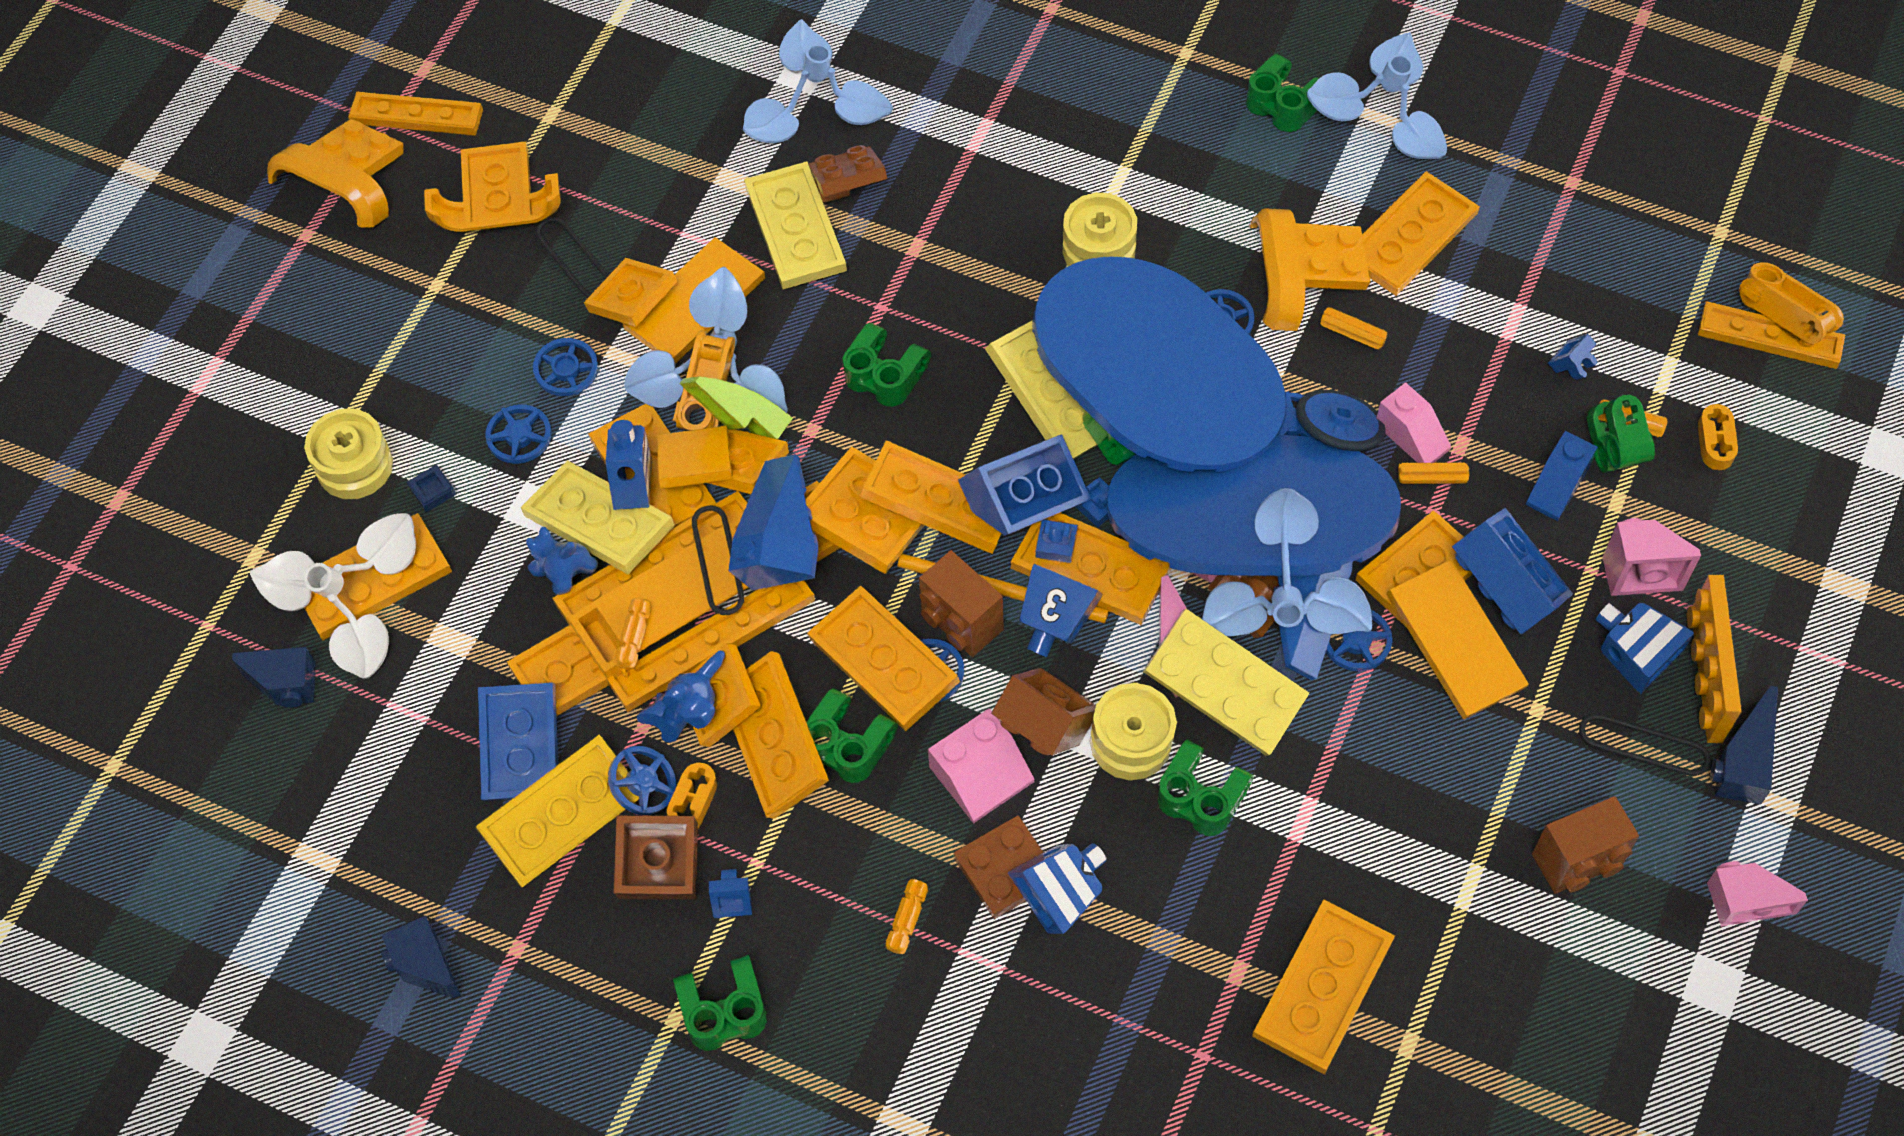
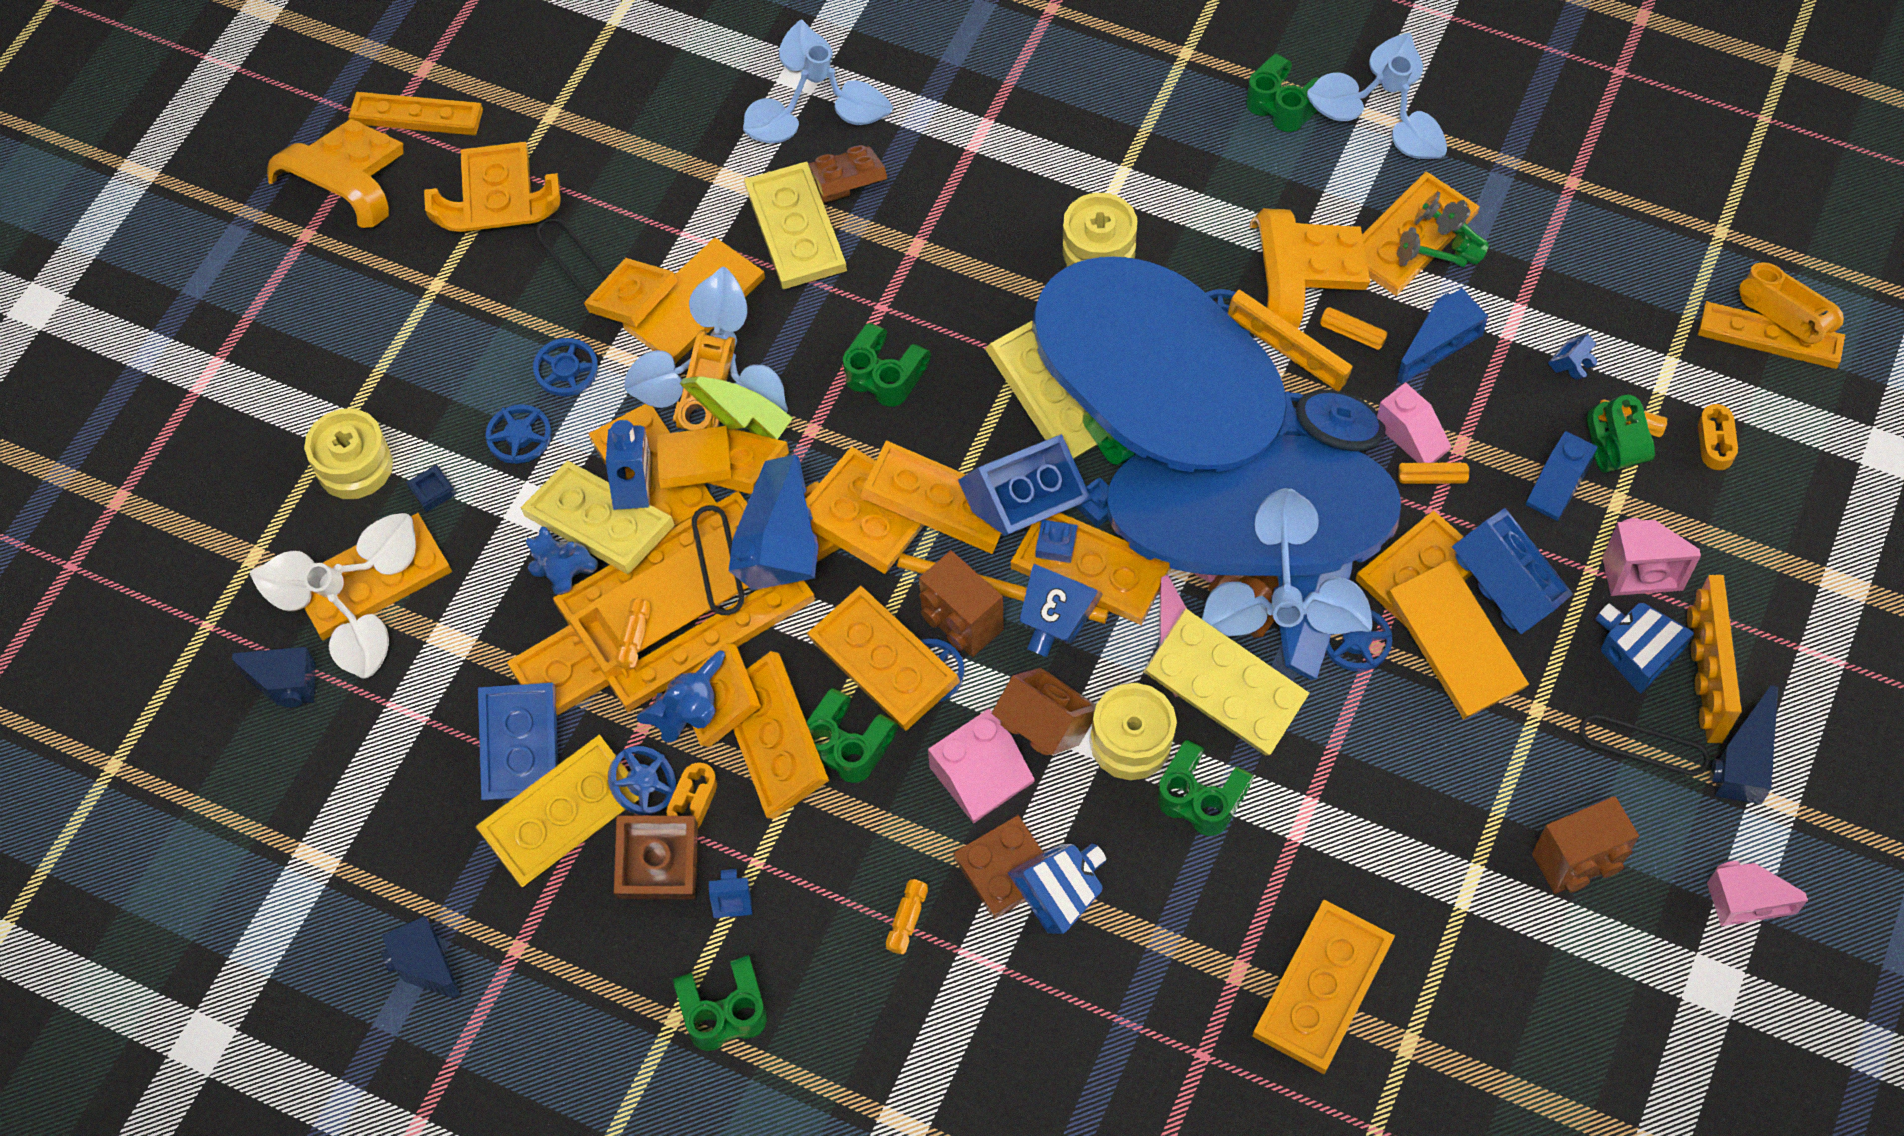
(1289, 340): none -> light orange tile
(1448, 327): none -> blue slope
(1467, 244): none -> plant

